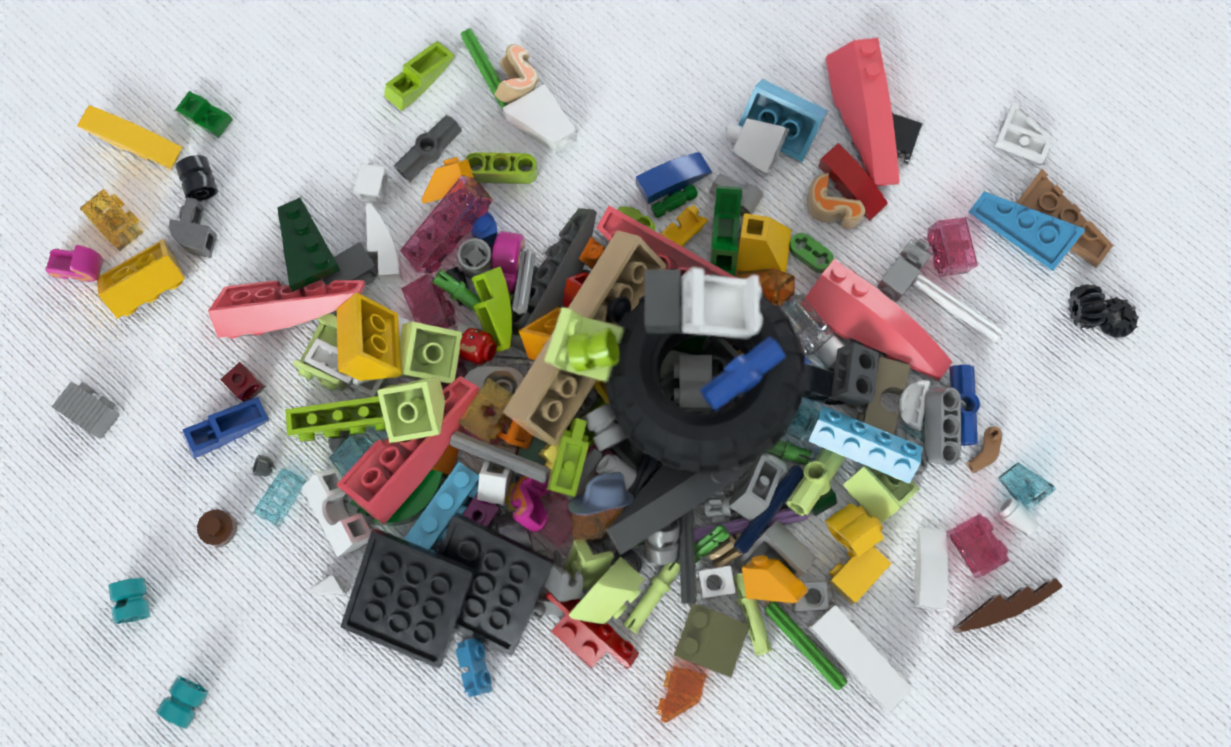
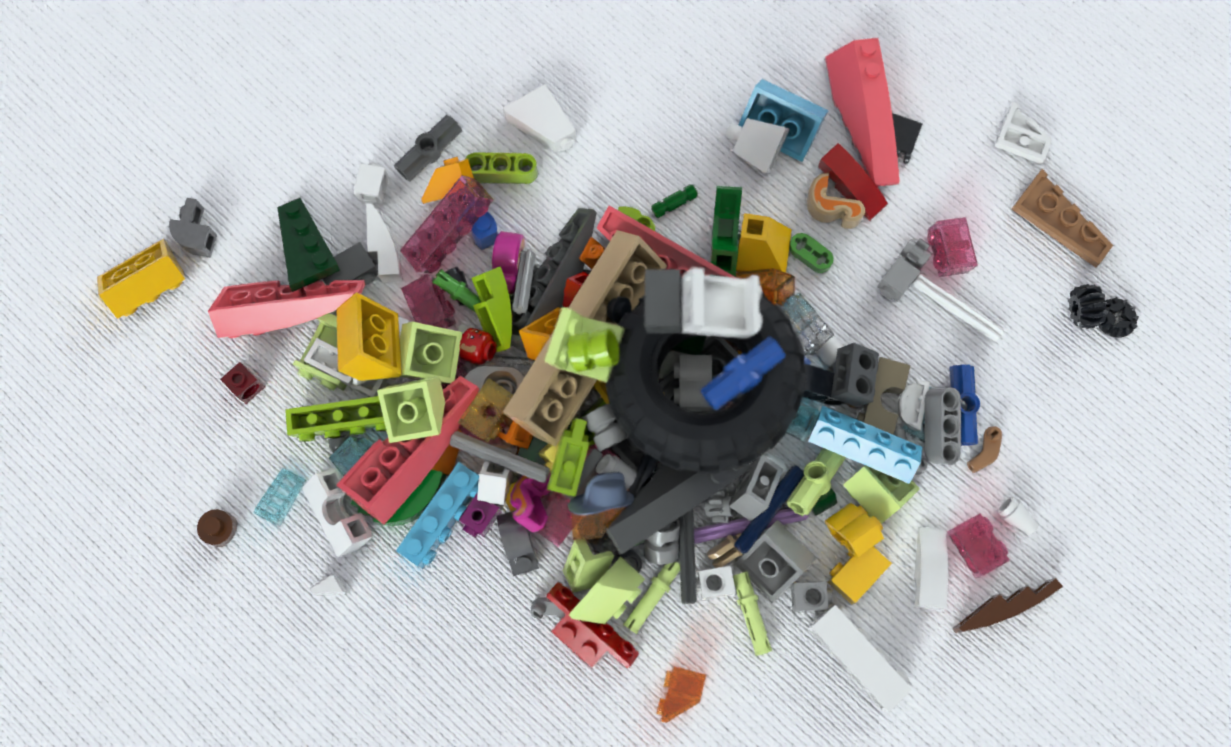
(80, 264): dark pink animal -> none
(85, 409): light grey brick -> none
(111, 220): clear yellow brick -> none
(129, 136): yellow slope -> none
(129, 600): teal wheel -> none
(180, 706): teal wheel -> none
(196, 177): black wheel -> none
(204, 114): green slope -> none
(224, 427): blue slope -> none
(261, 466): dark grey hinge -> none
(407, 598): black plate -> none
(418, 75): lime slope -> none
(475, 257): light grey wheel -> none
(478, 679): dark azure hinge -> none
(482, 62): bright green axle -> none
(503, 584): black plate -> none
(521, 75): tan animal -> none
(561, 583): light grey hinge -> none
(672, 176): blue slope -> none
(689, 223): yellow hinge -> none
(710, 541): bright green axle -> none
(712, 640): olive slope -> none
(750, 193): light grey piece -> none
(771, 581): light orange slope -> none
(791, 452): bright green axle -> none
(806, 645): bright green axle -> none
(867, 315): coral wedge -> none
(1026, 485): clear light blue slope -> none
(1032, 231): dark azure wing -> none

